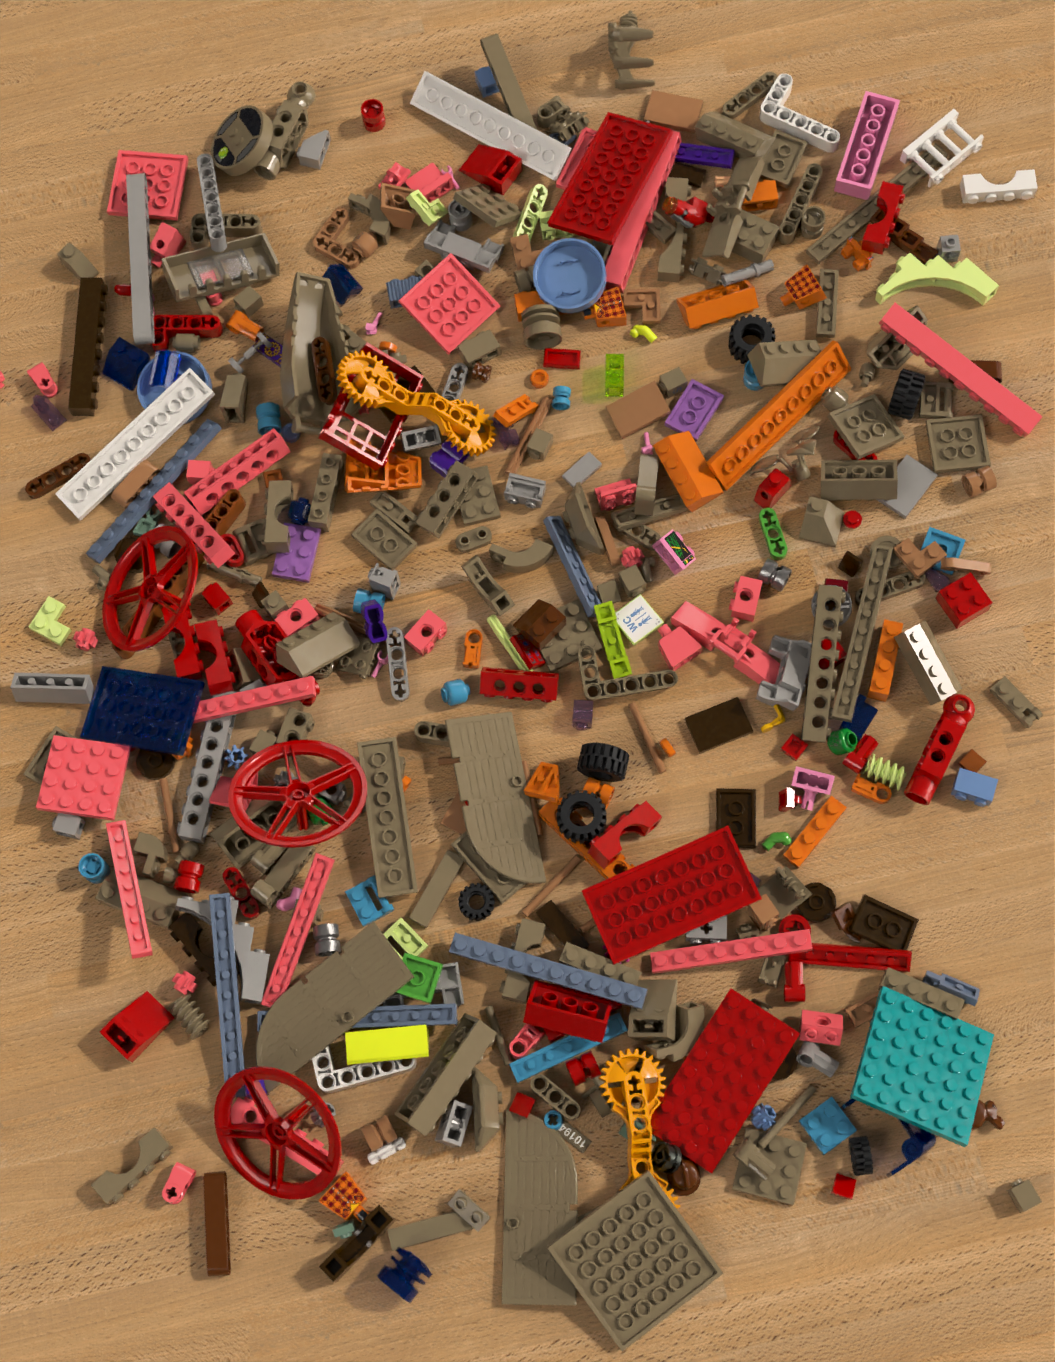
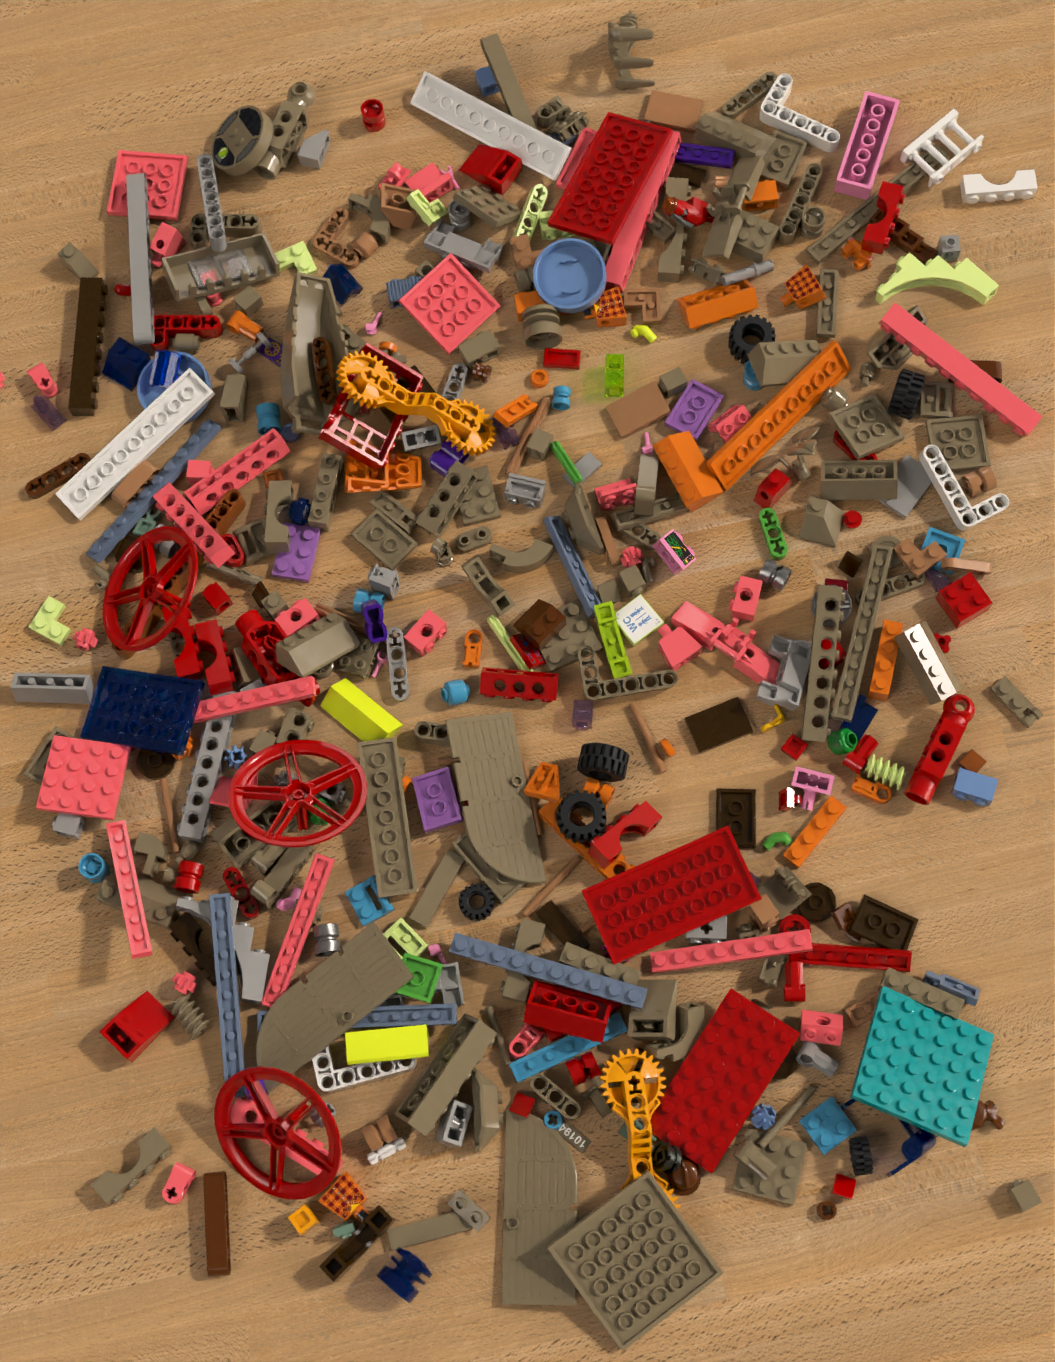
(297, 256): none -> yellowish green plate
(303, 1219): none -> light orange brick
(359, 712): none -> neon yellow slope
(436, 950): none -> bright pink hand
(437, 799): none -> medium lavender plate
(439, 548): none -> dark tan connector
(566, 462): none -> bright green axle
(730, 422): none -> coral bracket
(827, 1216): none -> reddish brown bush
(945, 640): none -> red plate
(956, 492): none -> white beam

